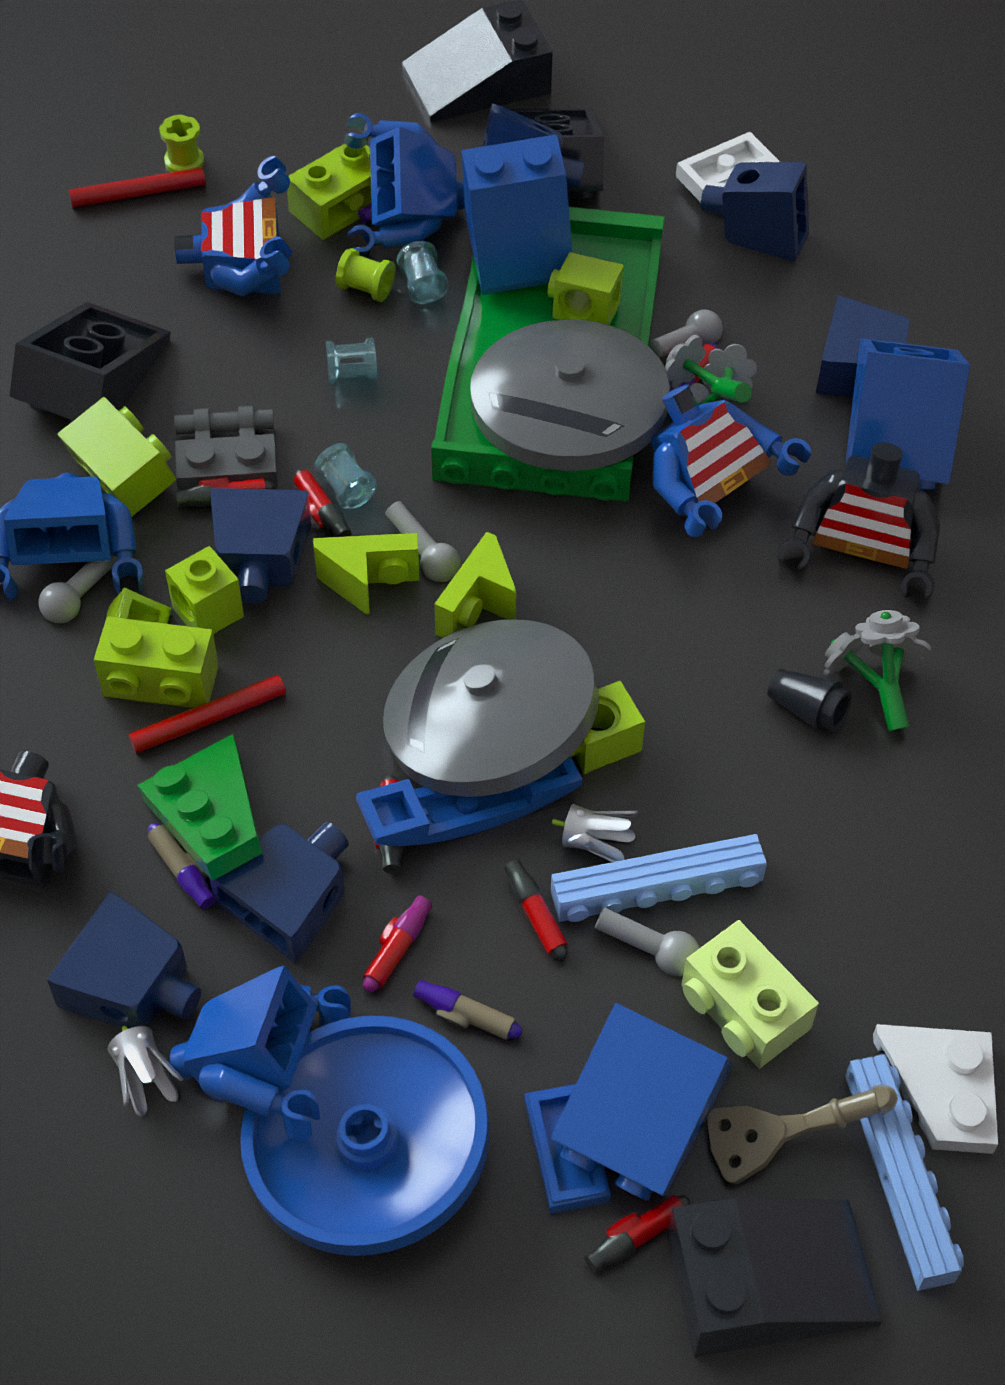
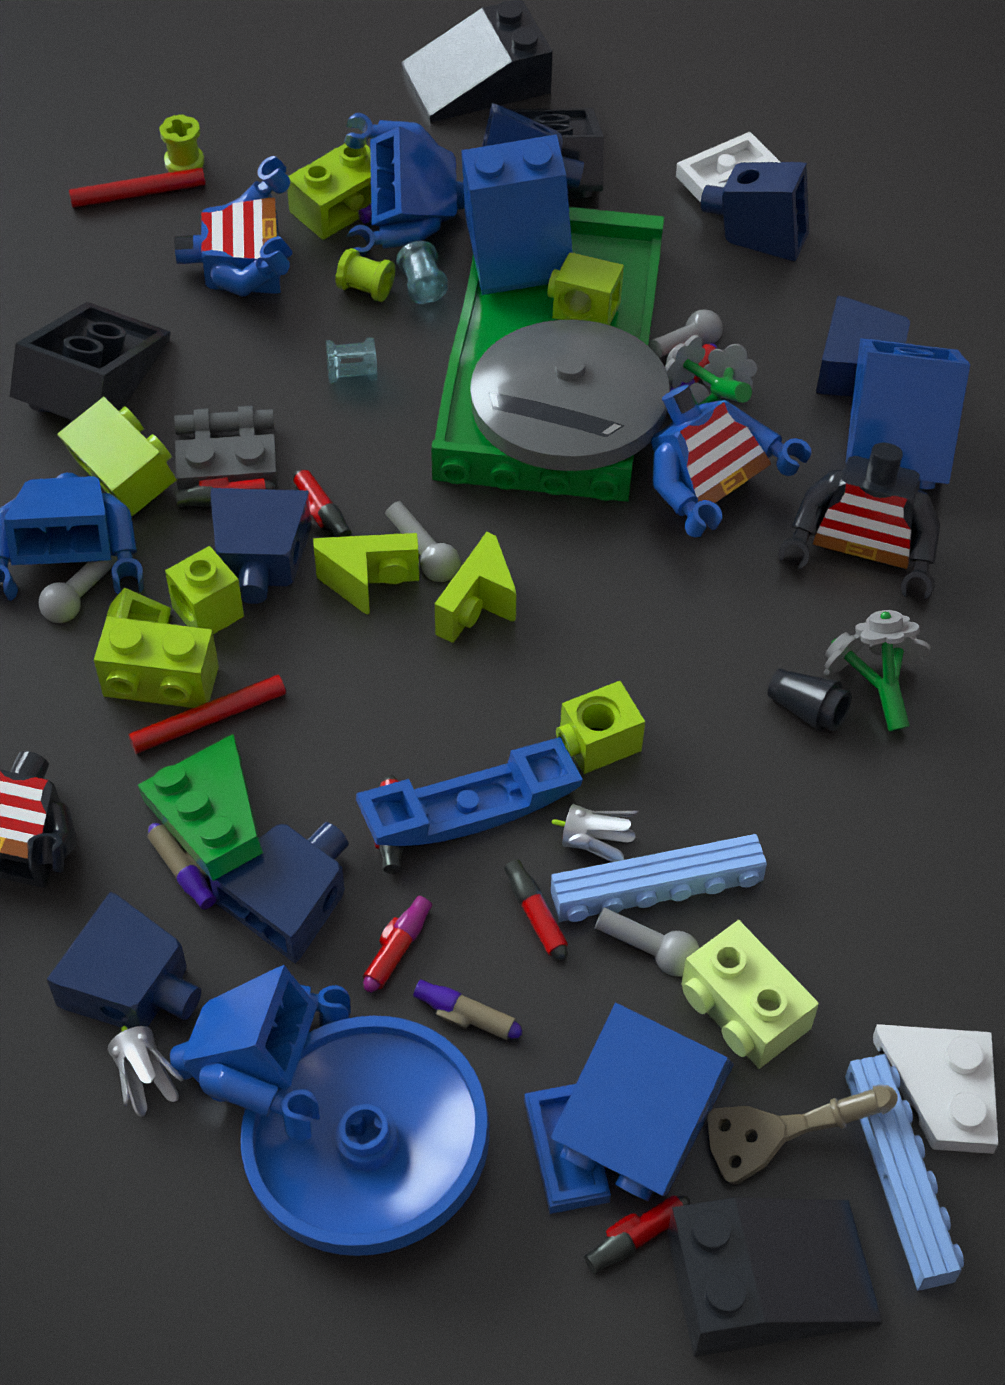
(350, 482): clear light blue bush -> none
(491, 707): dark grey dish -> none

